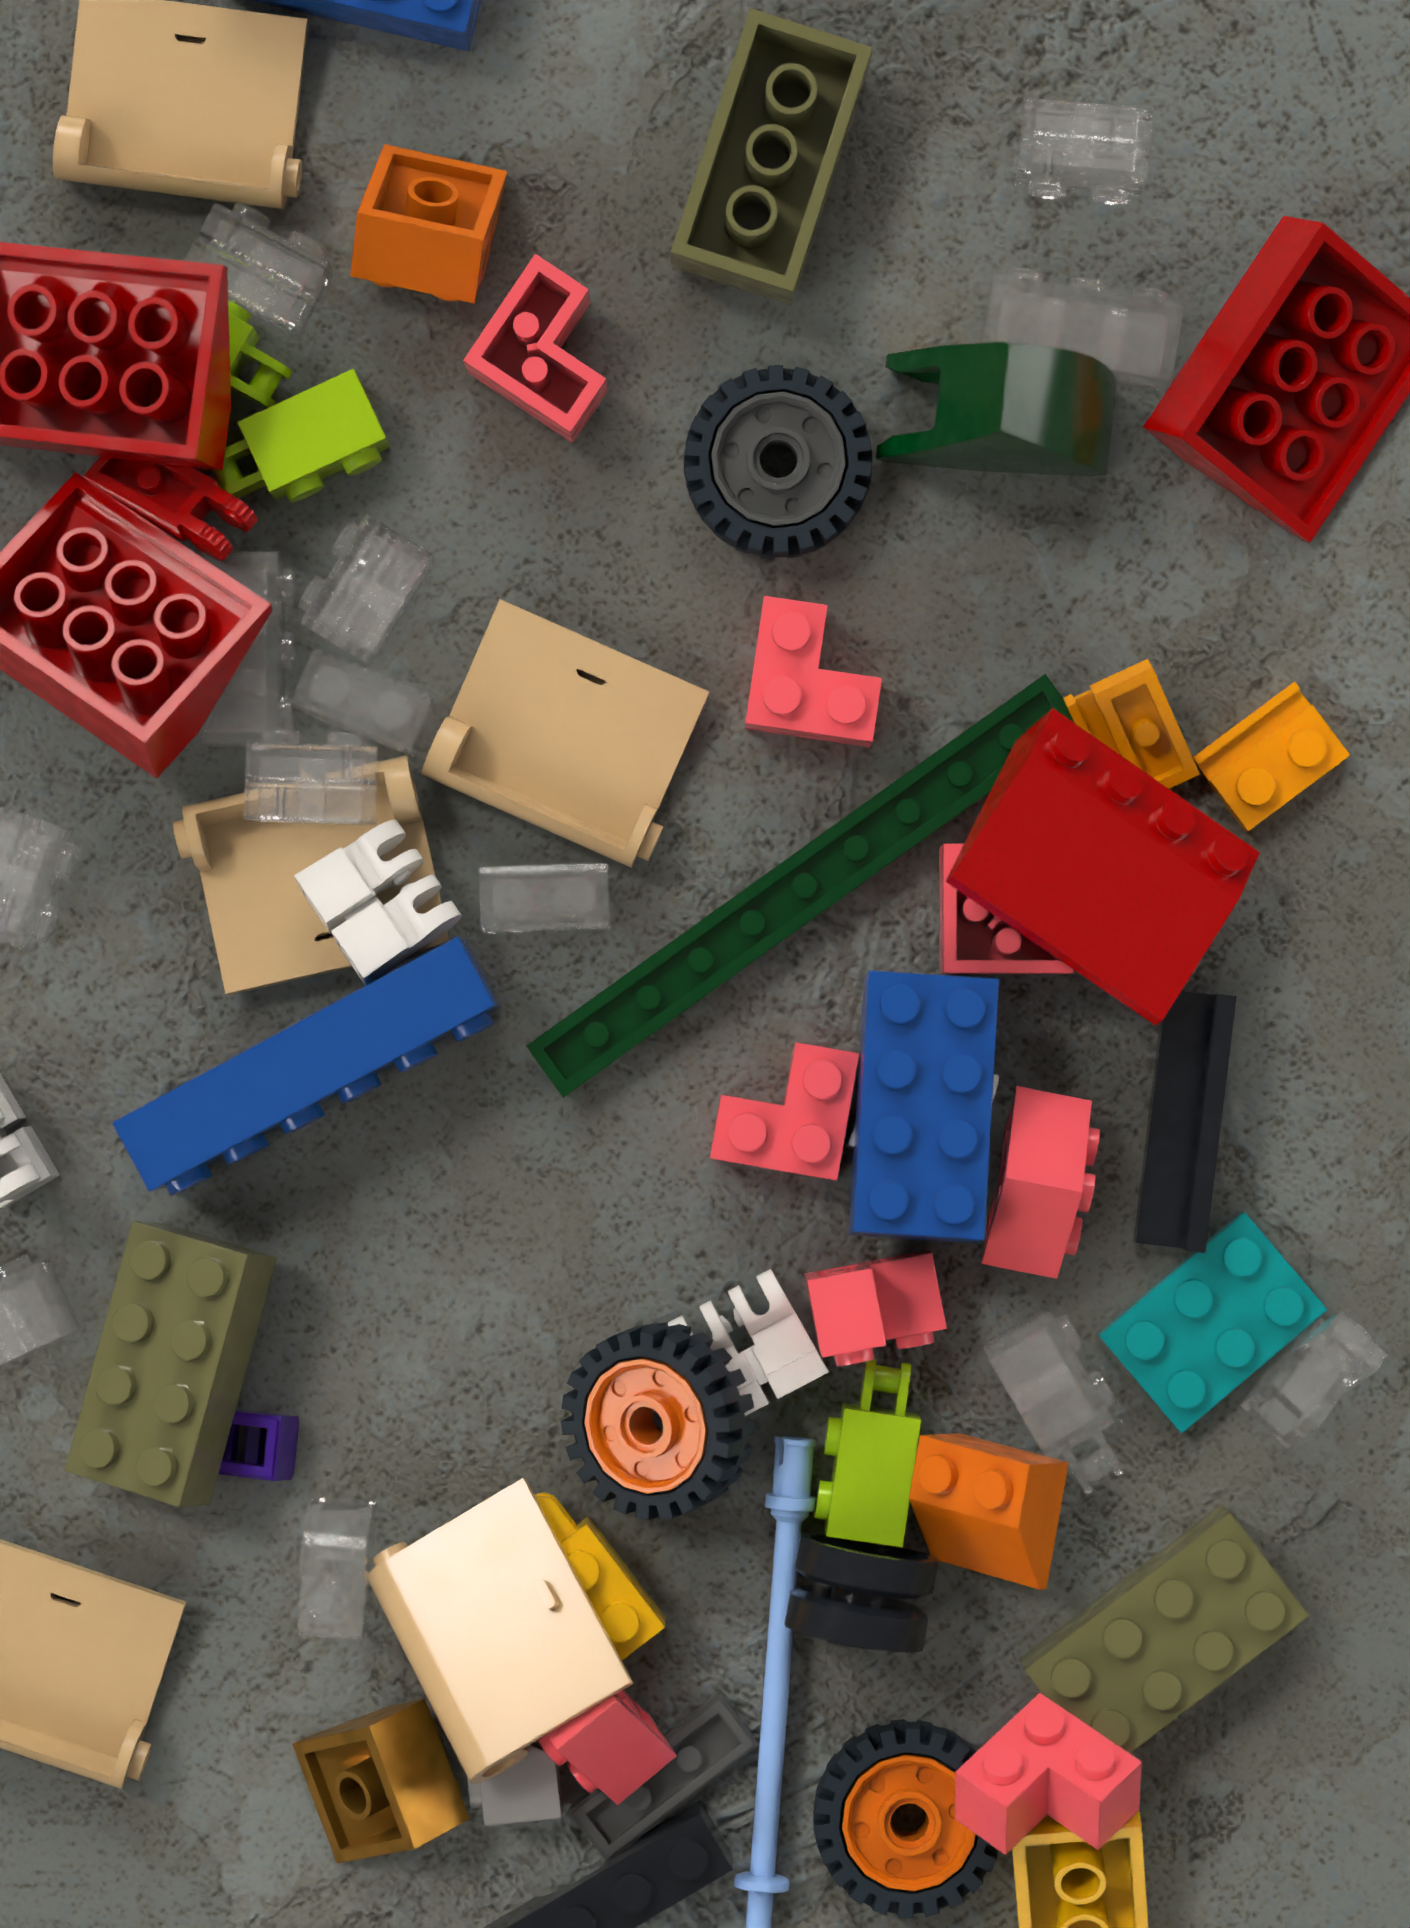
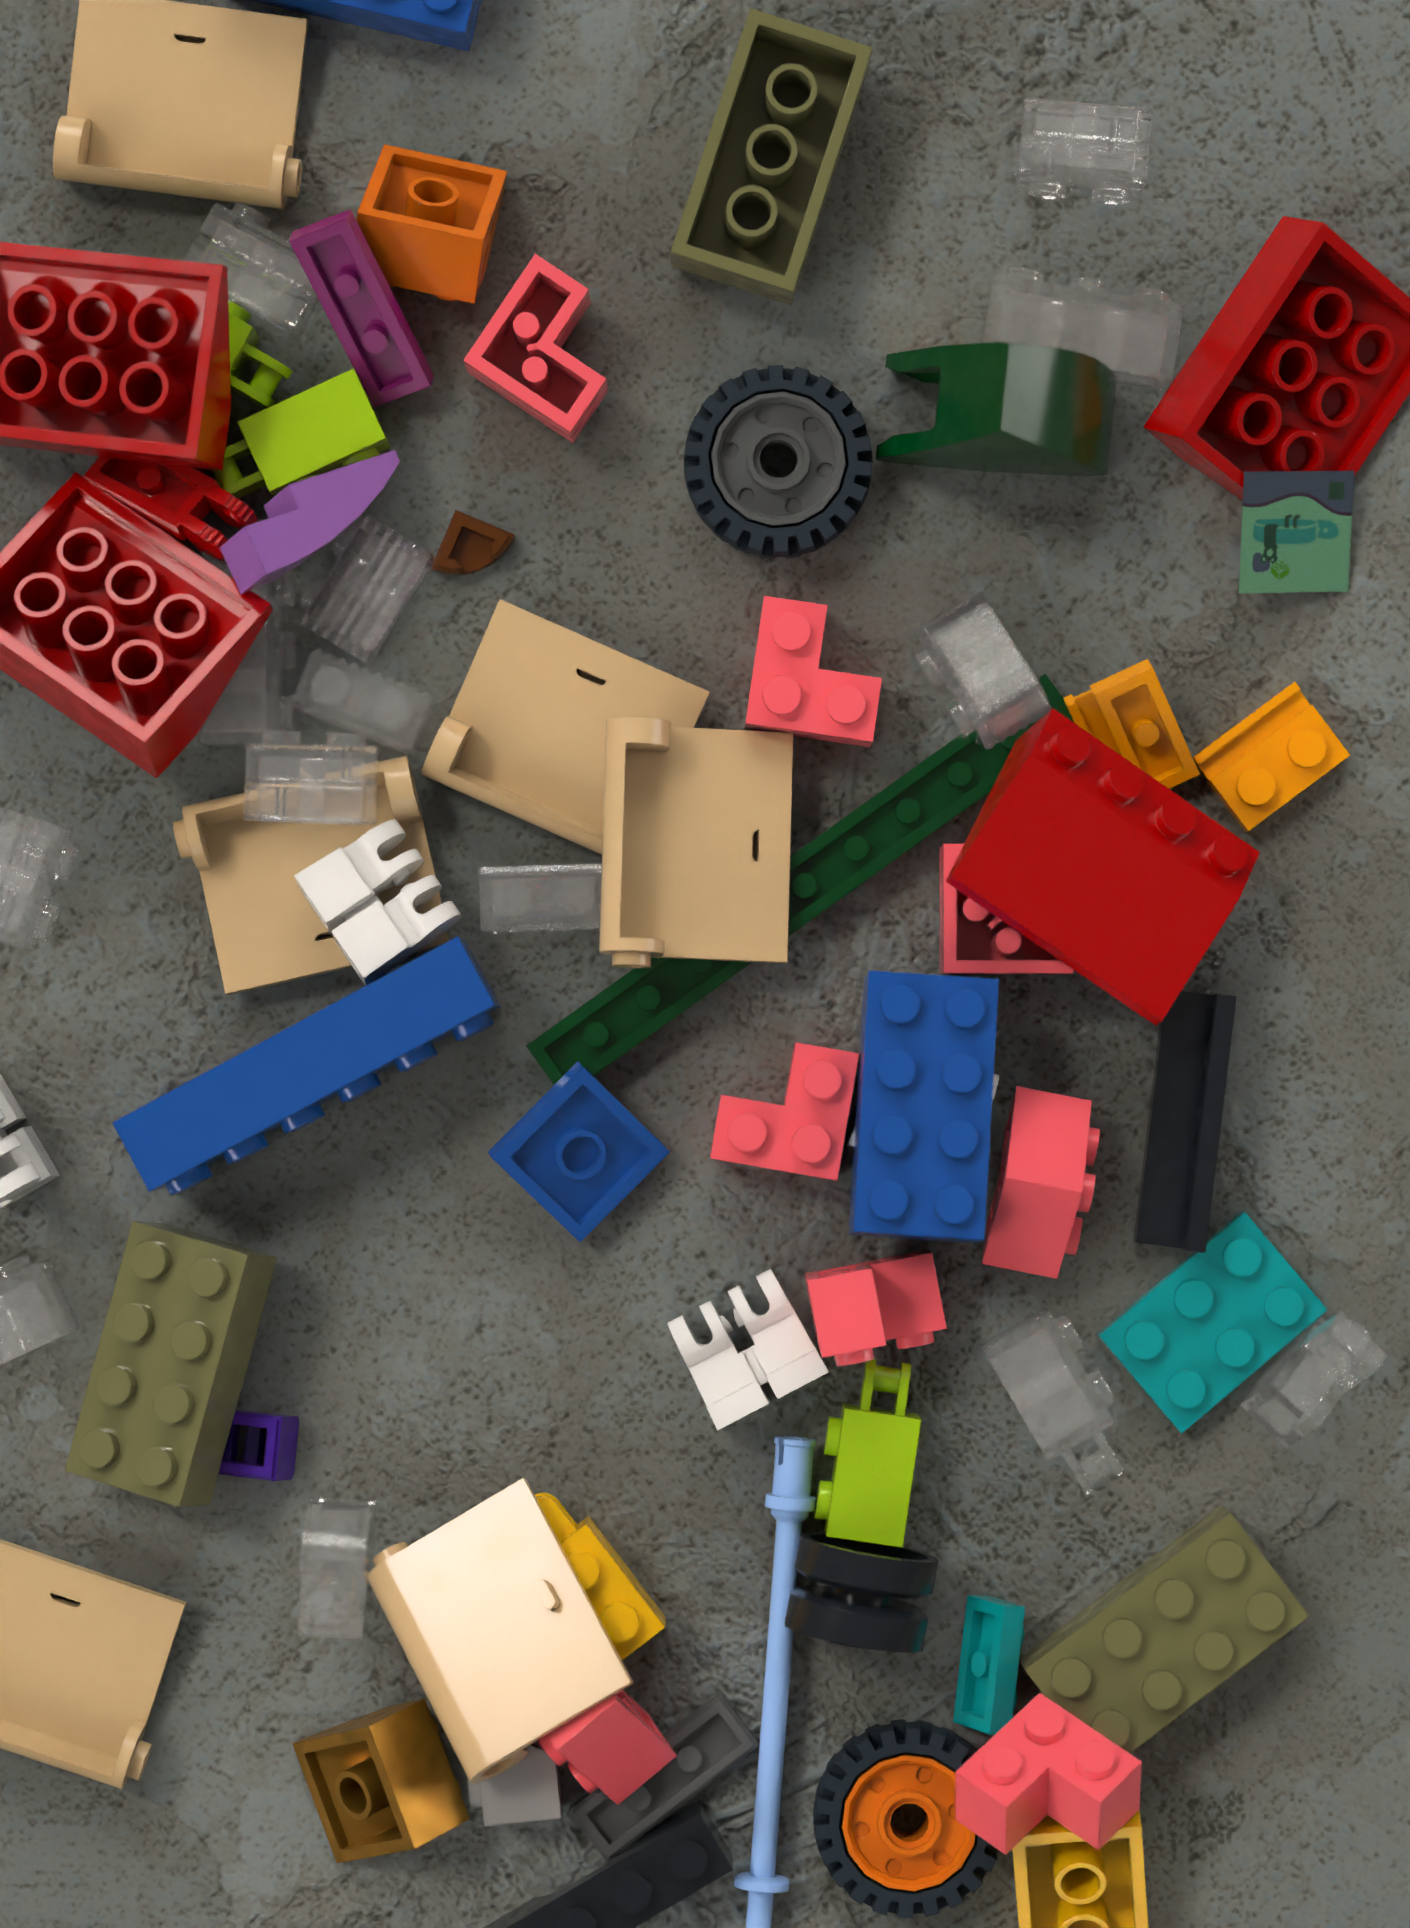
(304, 520): none -> medium lavender slope
(361, 308): none -> magenta plate
(470, 546): none -> reddish brown tile
(578, 1151): none -> blue hinge
(682, 843): none -> tan door
(699, 1410): wheel -> none
(983, 672): none -> clear brick
(988, 1506): orange slope -> none
(989, 1663): none -> teal plate
(1296, 531): none -> clear green sticker

